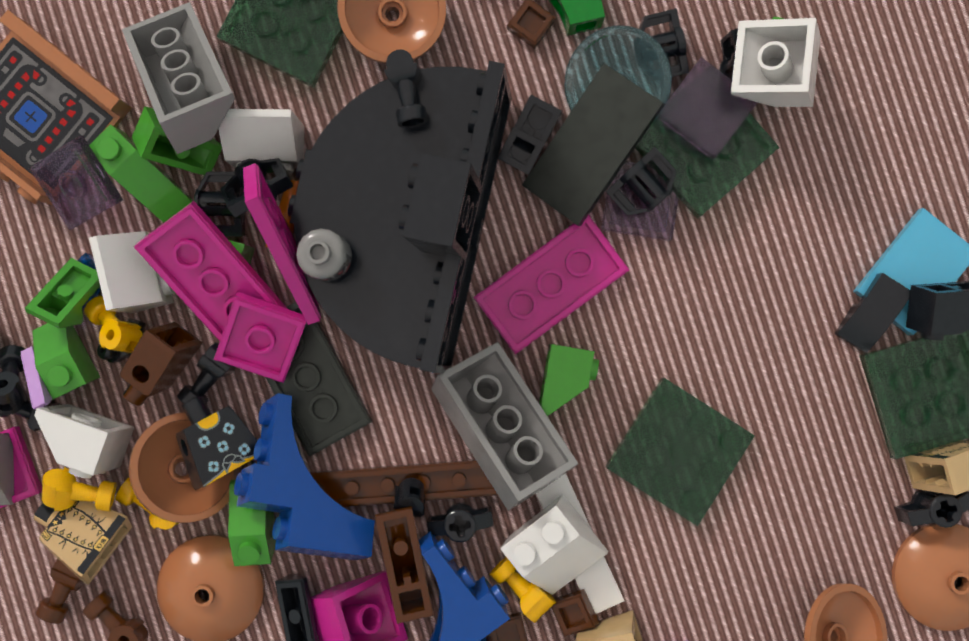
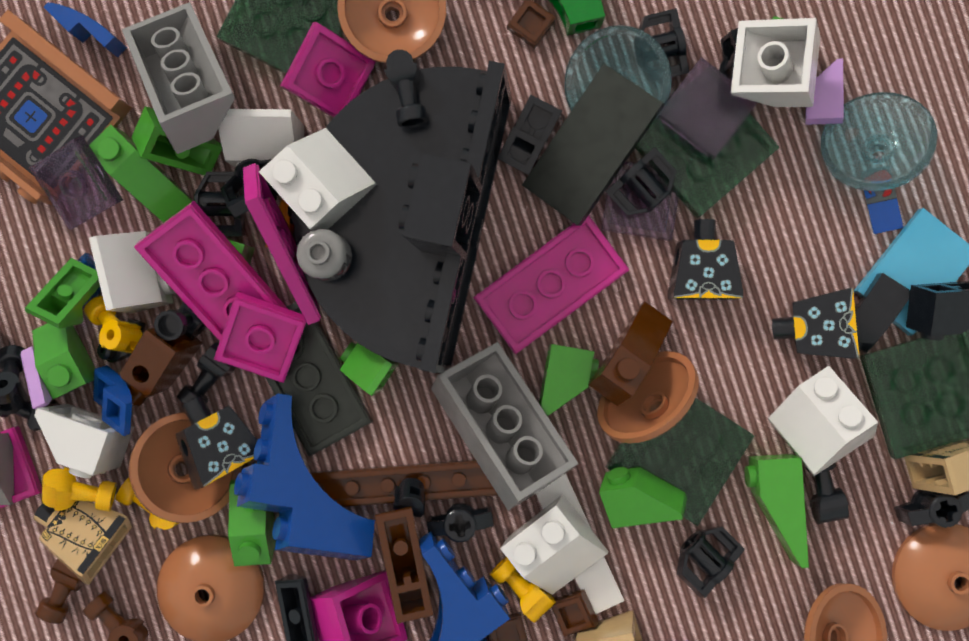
(83, 27): none -> blue slope
(114, 397): none -> blue slope
(175, 324): none -> black leg
(318, 179): none -> white slope
(327, 71): none -> dark pink tile
(366, 368): none -> bright green slope
(631, 355): none -> reddish brown slope
(640, 498): none -> bright green slope
(657, 403): none -> nougat dish
(705, 267): none -> black torso
(707, 559): none -> black piece
(779, 491): none -> bright green slope
(822, 325): none -> black torso
(823, 421): none -> white slope
(828, 97): none -> lavender tile
(828, 503): none -> black leg
(883, 210): none -> blue sticker
(884, 124): none -> clear light blue dish

